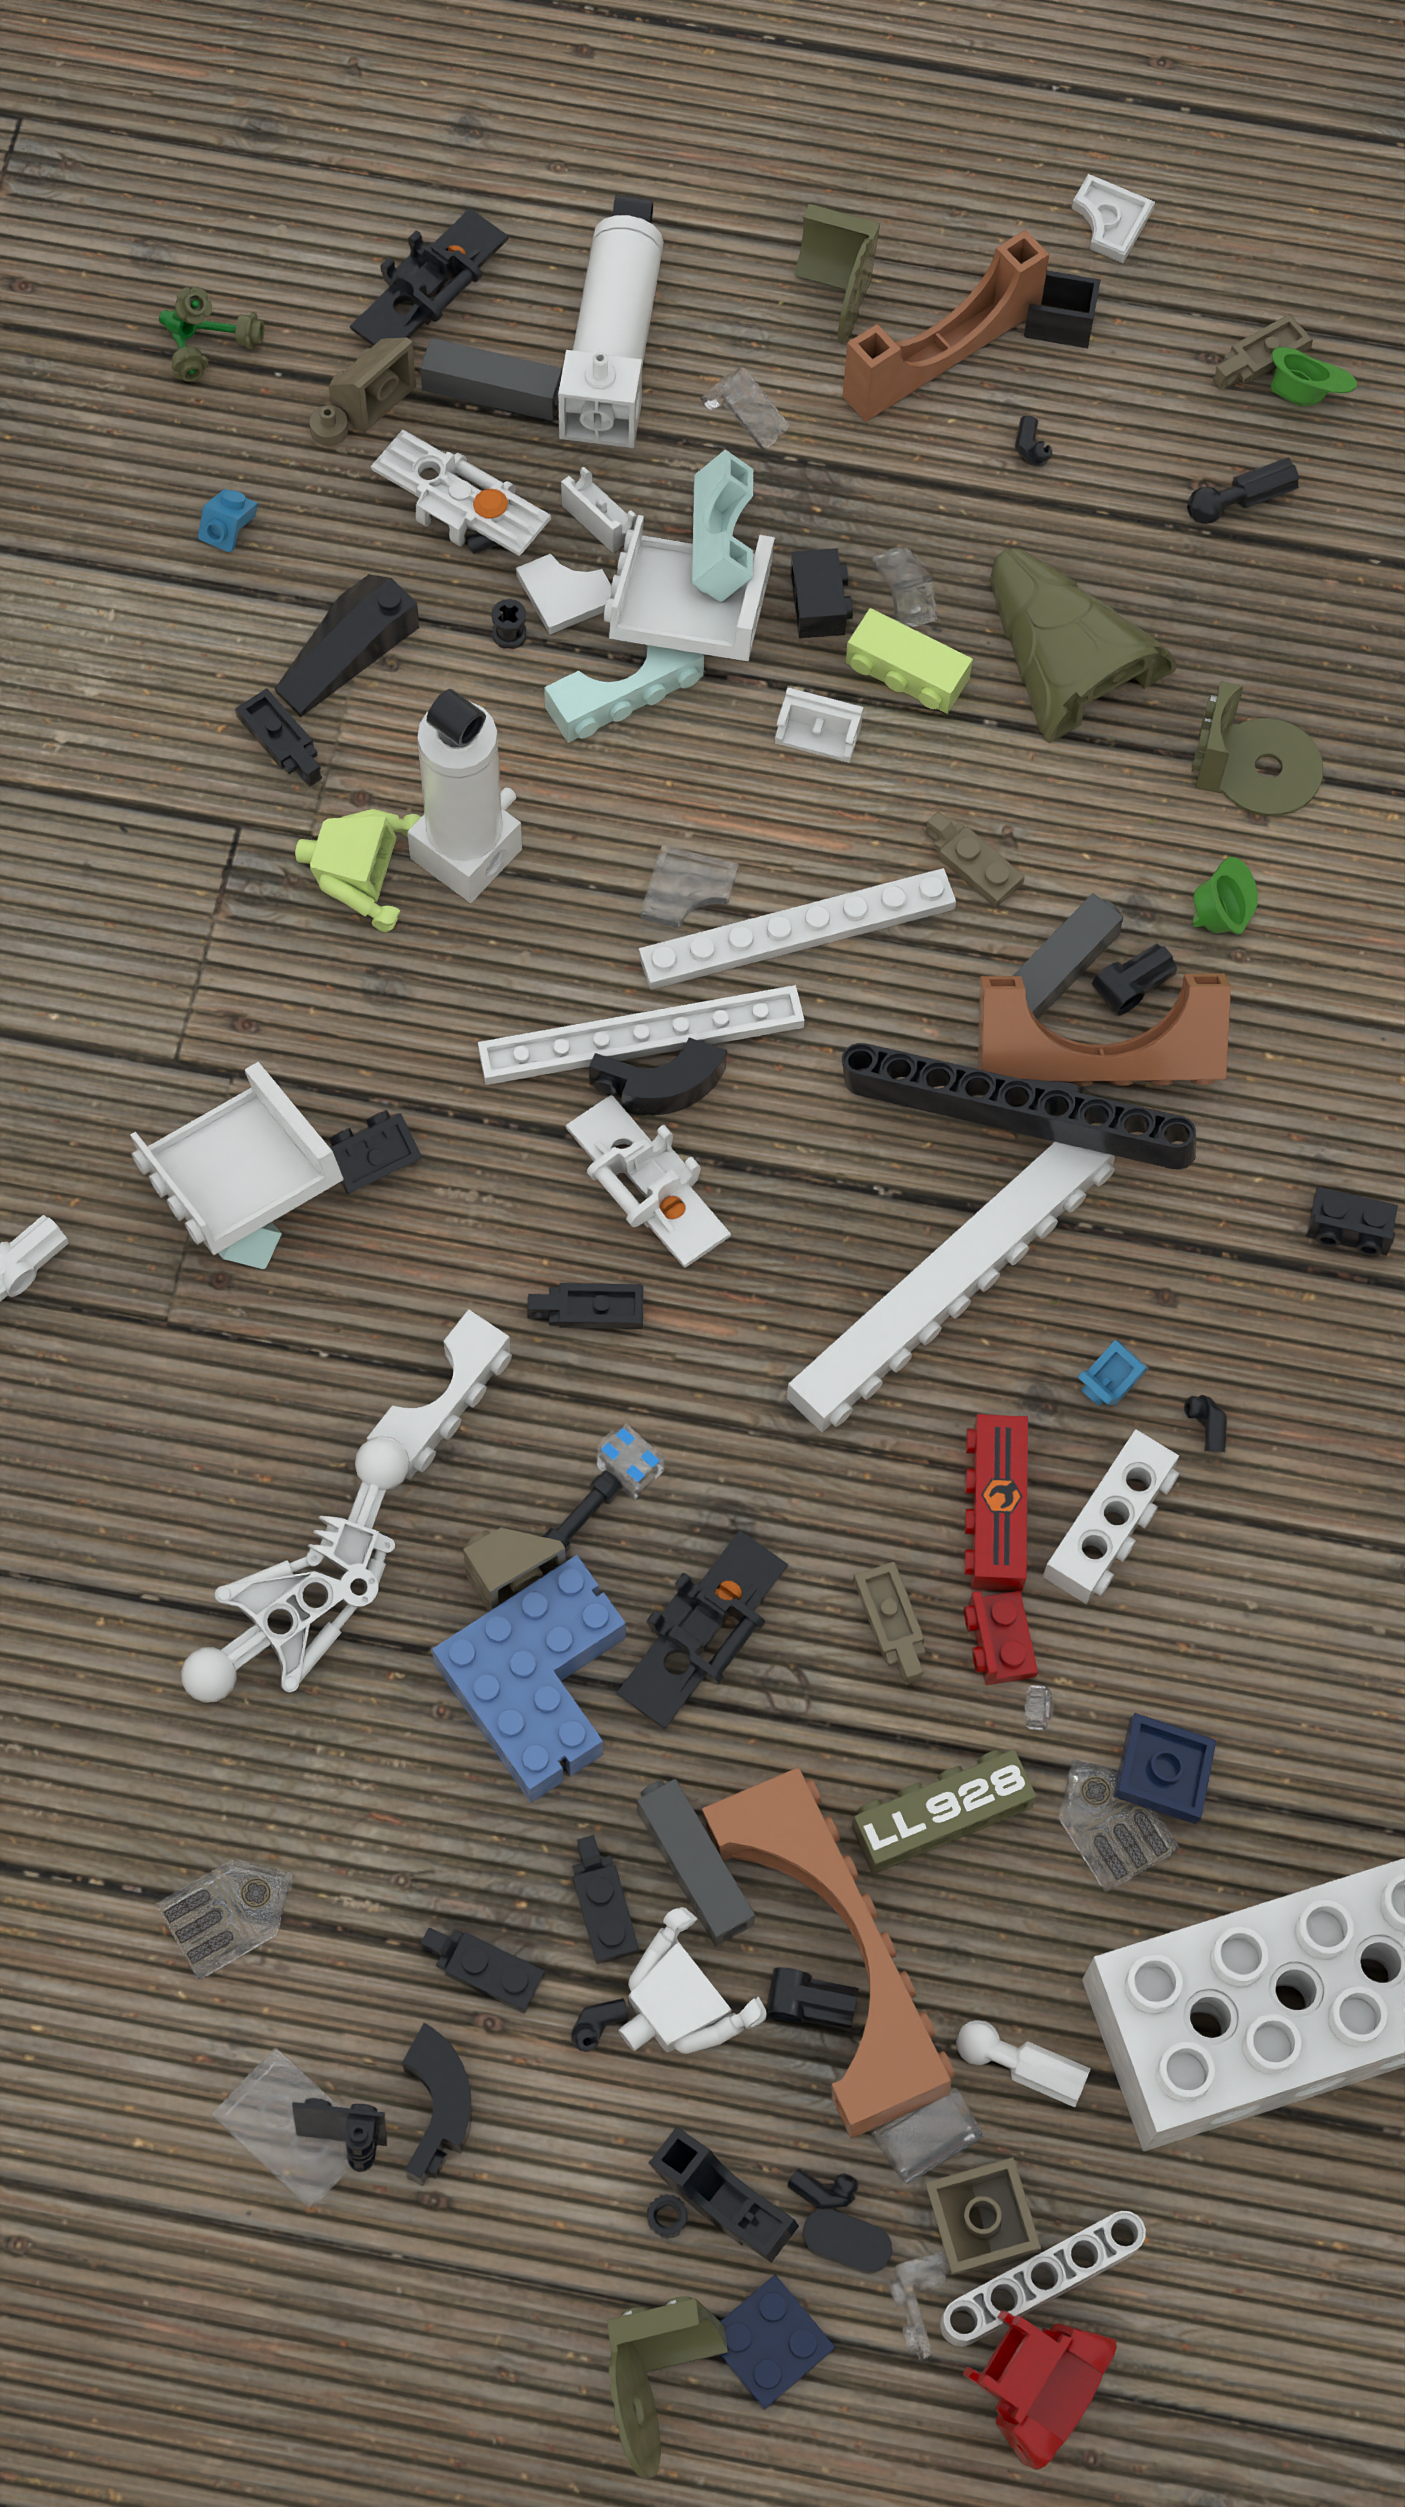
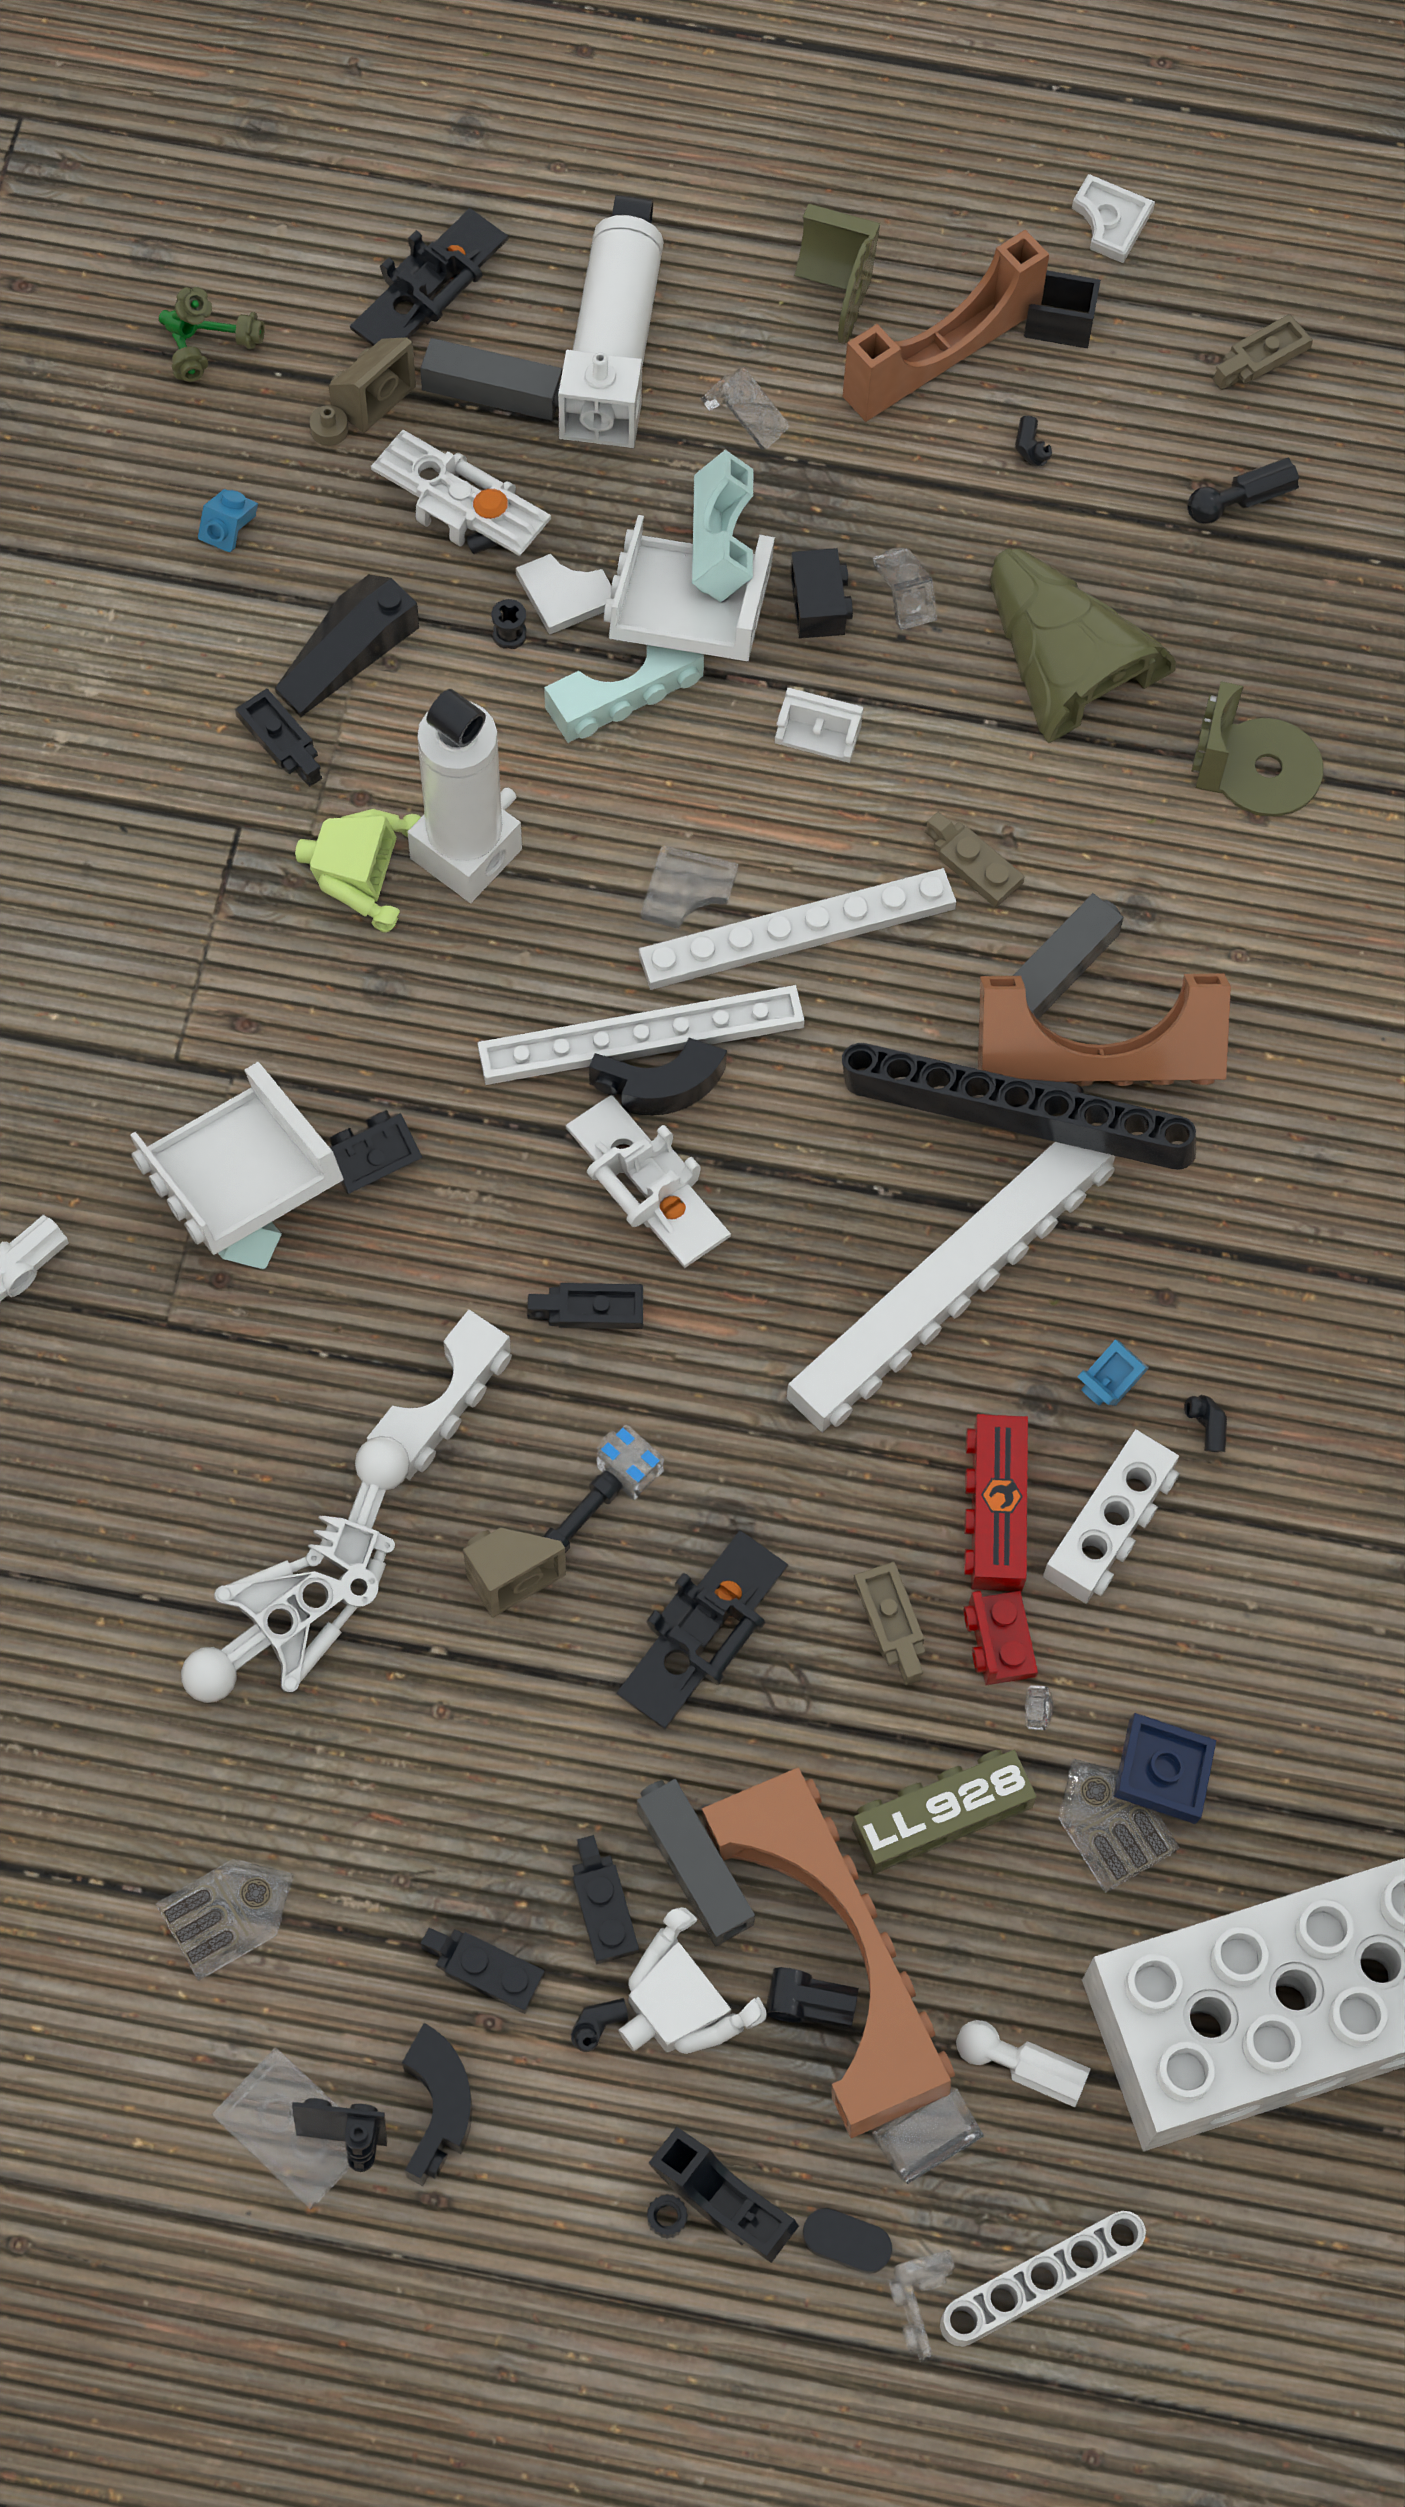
(512, 1670): medium blue piece -> none
(596, 510): white hinge -> none
(647, 2342): olive piece -> none
(772, 2342): dark blue plate -> none
(824, 2195): black arm -> none
(908, 661): yellowish green brick -> none
(983, 2217): dark tan slope -> none
(1042, 2383): red piece -> none
(1127, 984): black piece -> none
(1226, 899): bright green piece -> none
(1306, 379): bright green piece -> none
(1352, 1222): black bracket -> none

